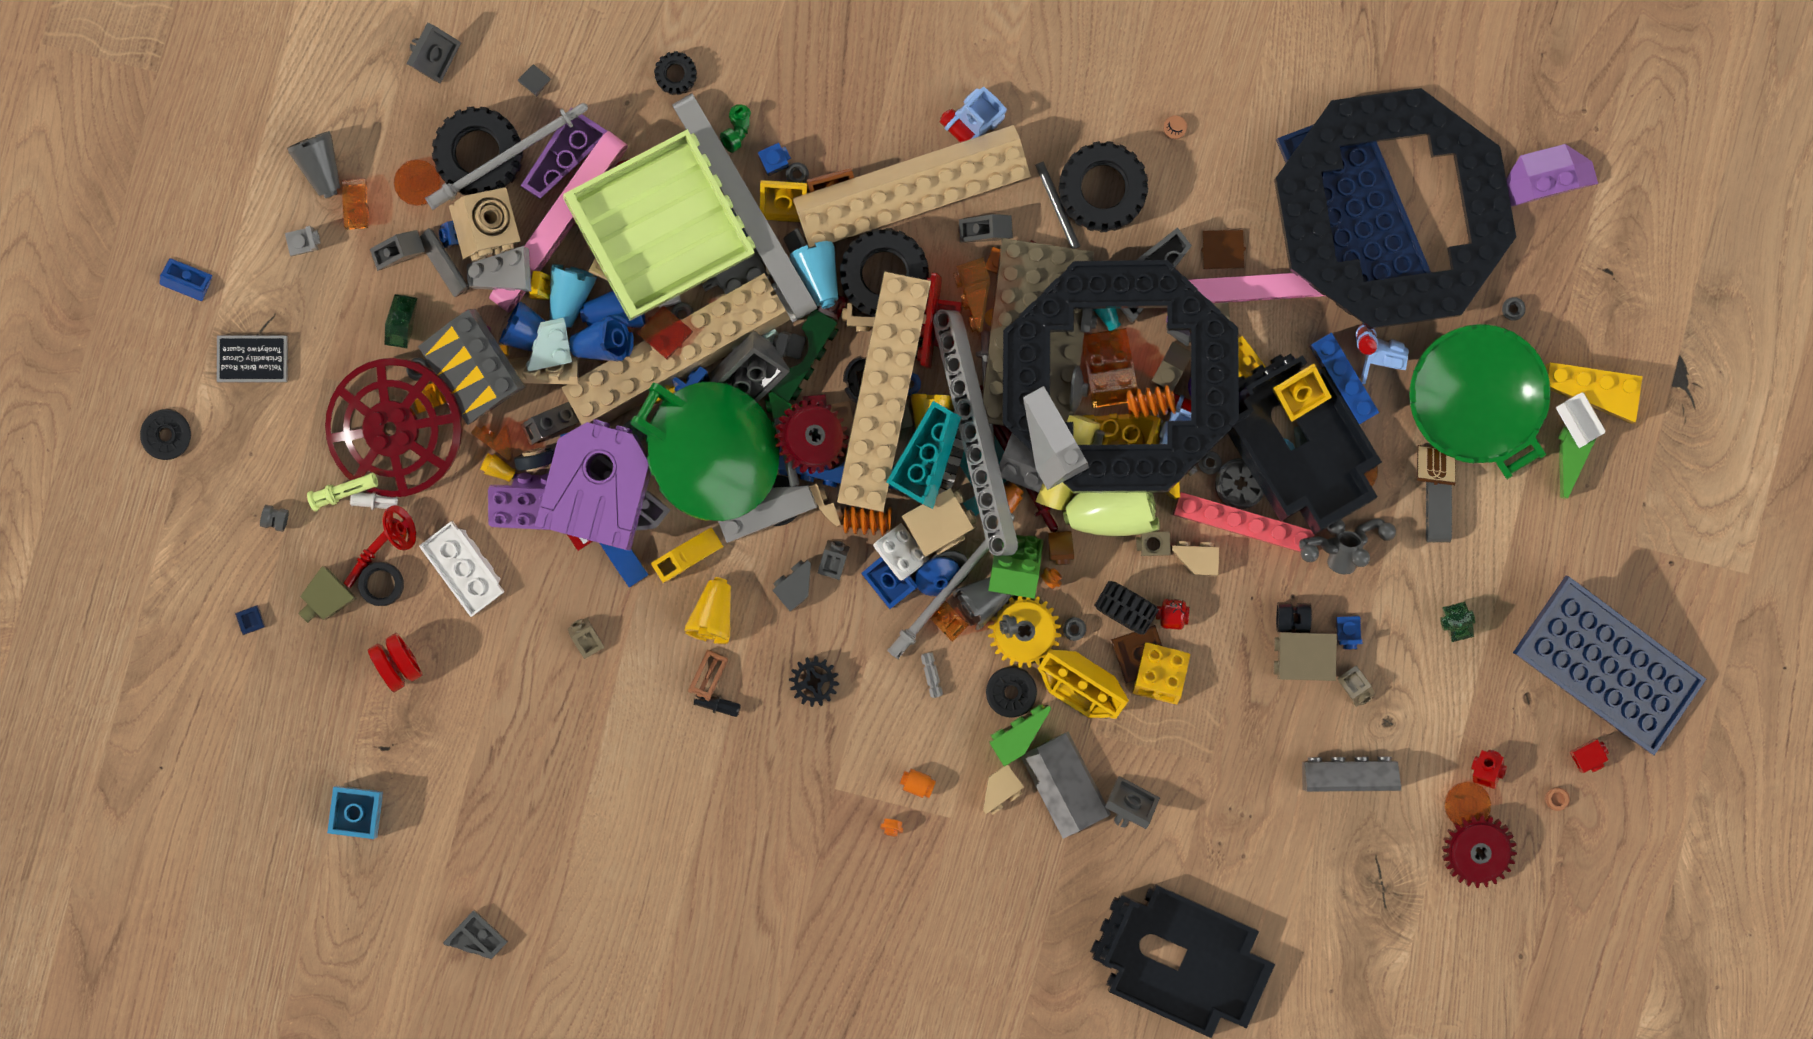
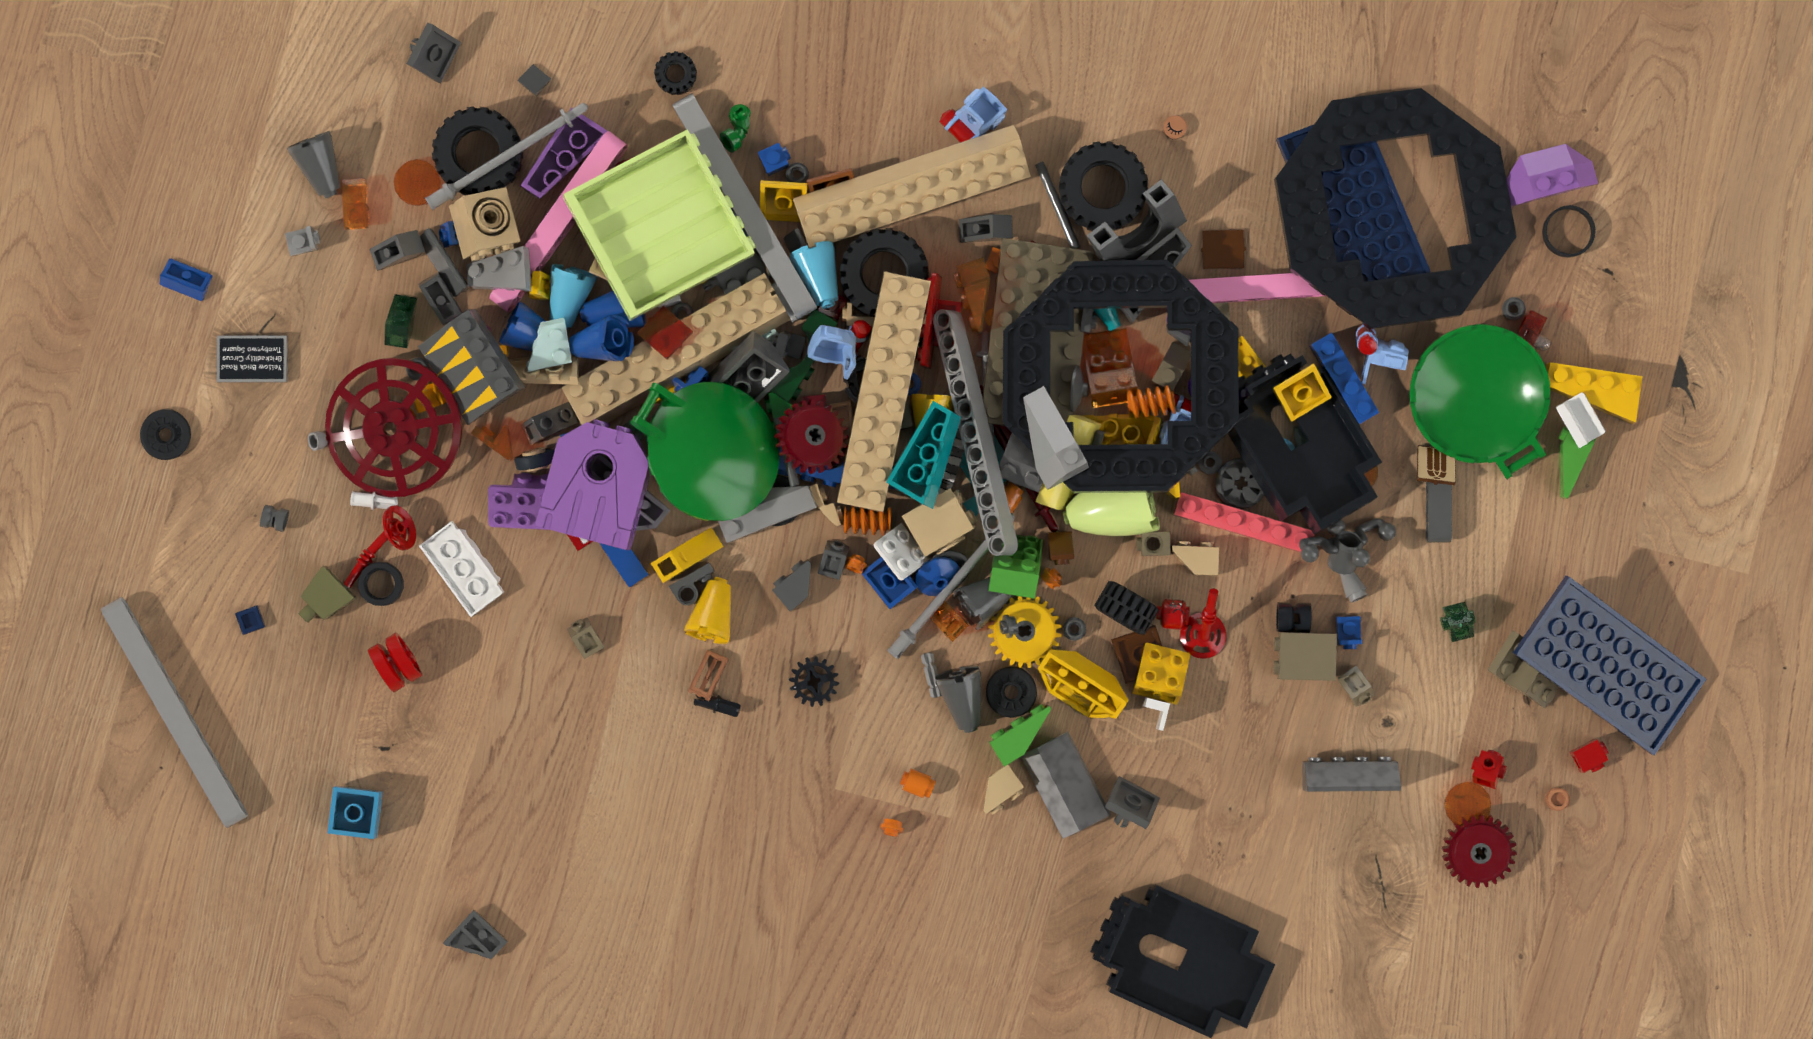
(174, 712): none -> light grey beam
(317, 440): none -> light grey hinge
(332, 493): yellowish green pin -> none
(440, 298): none -> dark grey slope
(497, 468): yellow cone -> none
(702, 575): none -> dark grey plate
(839, 345): none -> light blue piece
(855, 564): none -> orange plate
(962, 696): none -> dark grey cone
(1161, 220): none -> dark grey arch
(1163, 707): none -> white panel
(1209, 624): none -> red dish
(1353, 587): none -> light grey cone
(1520, 675): none -> dark tan bracket
(1531, 328): none -> clear red piece
(1585, 214): none -> black tyre

